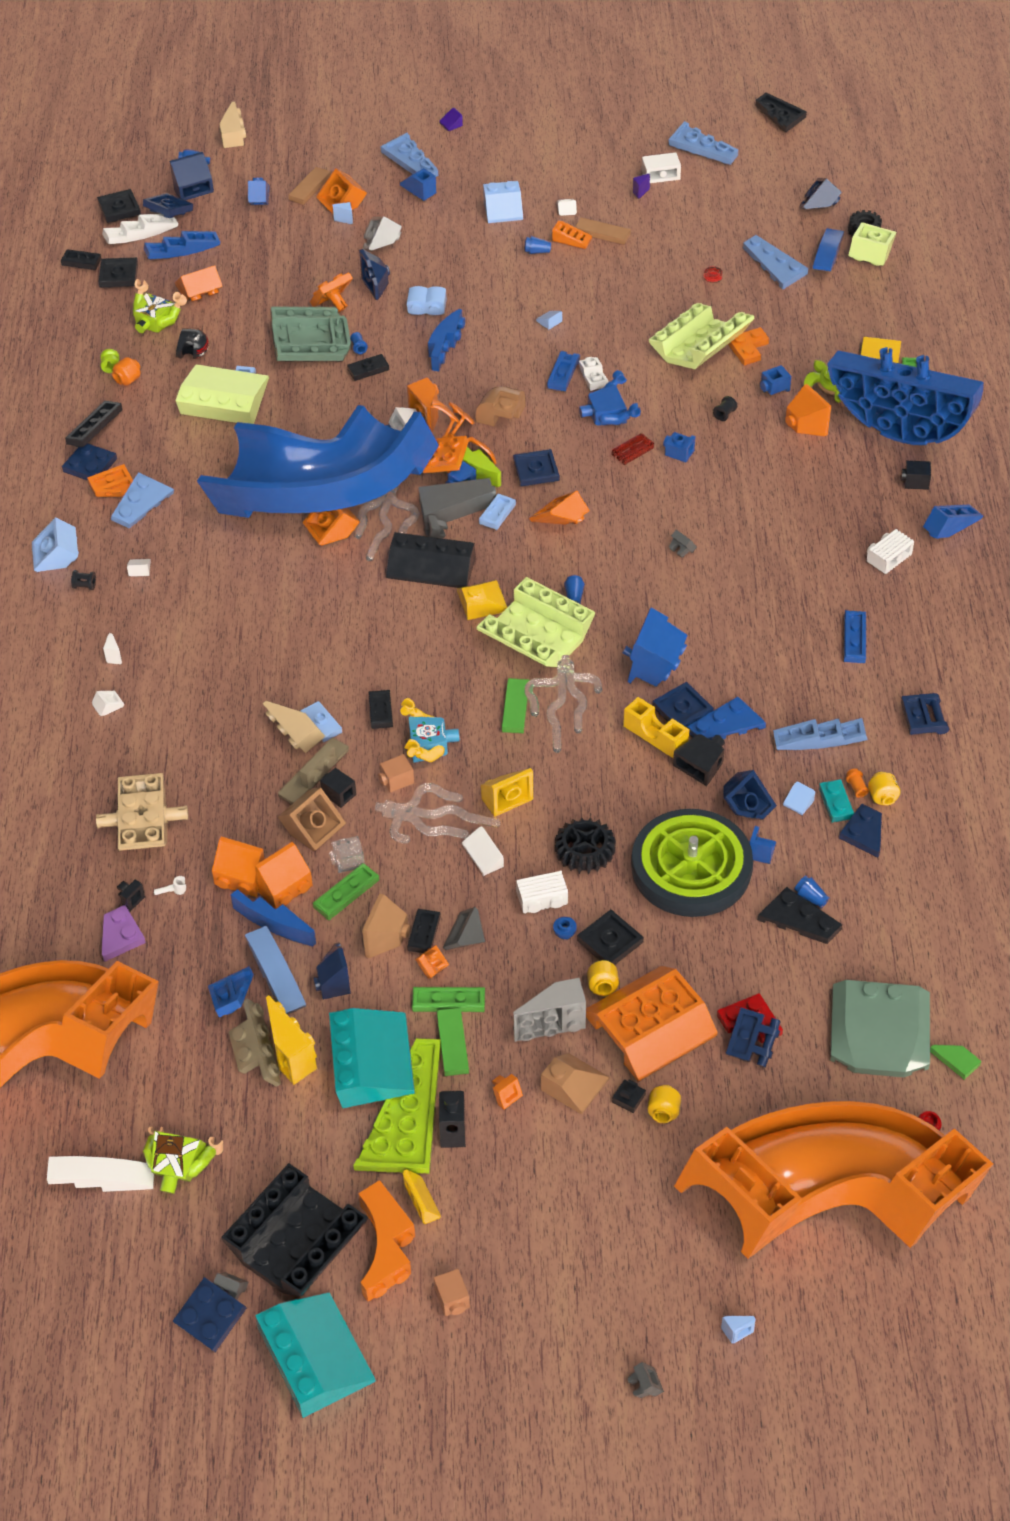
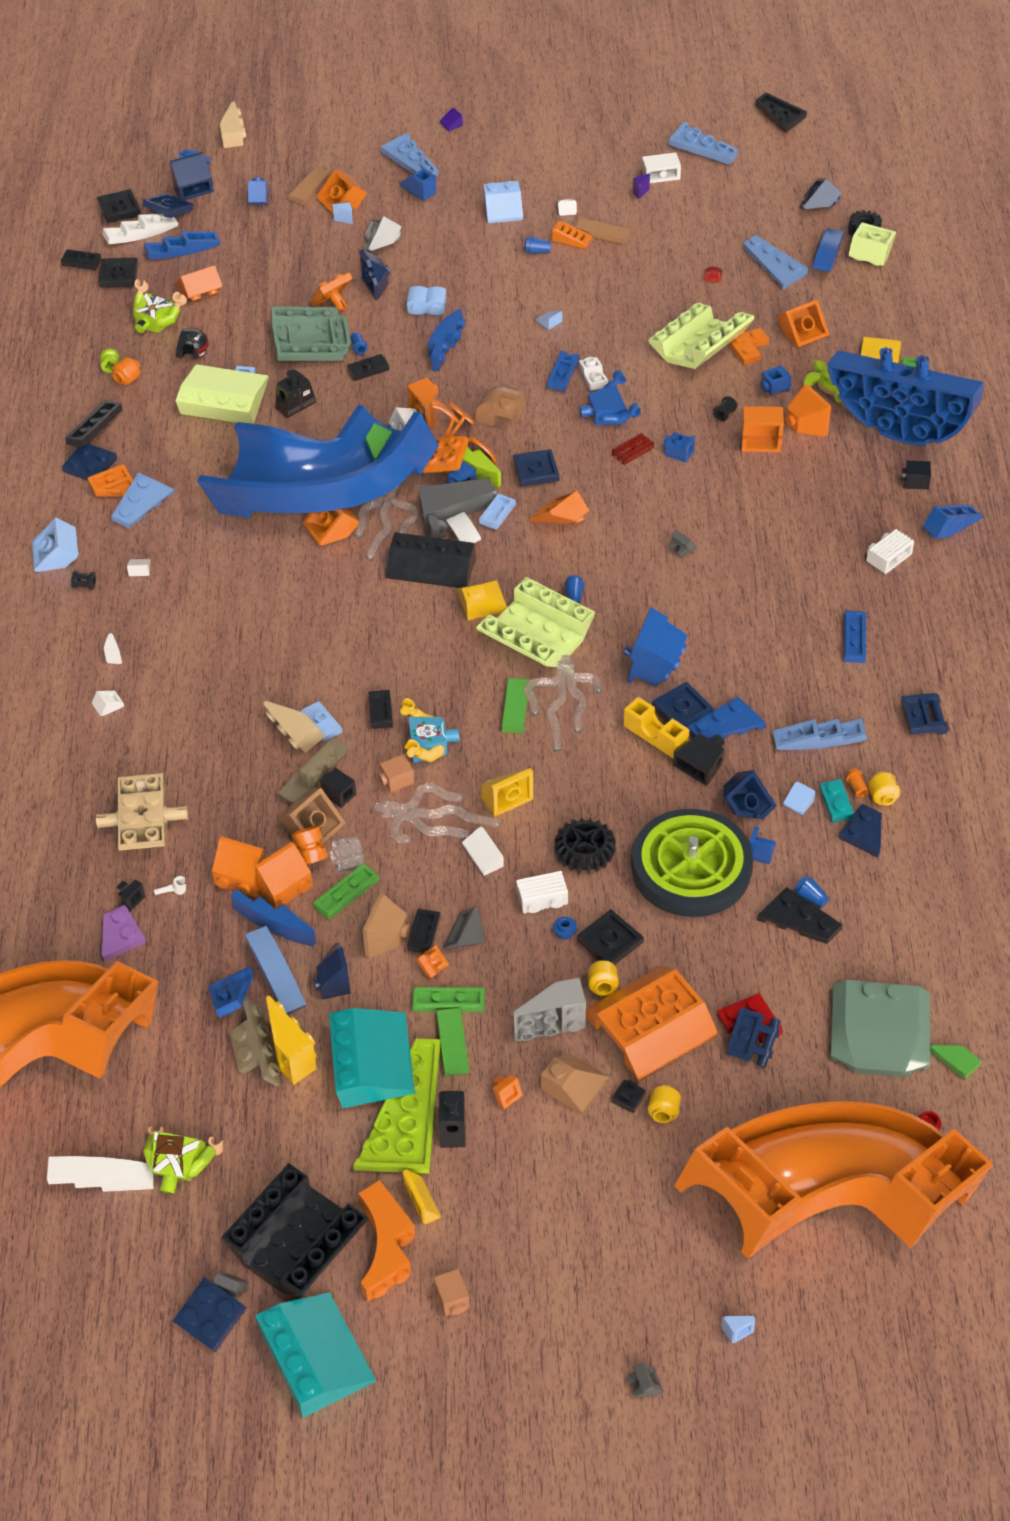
(294, 394): none -> black torso
(309, 844): none -> orange wheel
(377, 439): none -> bright green tile
(463, 528): none -> white slope
(762, 429): none -> orange piece
(803, 324): none -> orange slope

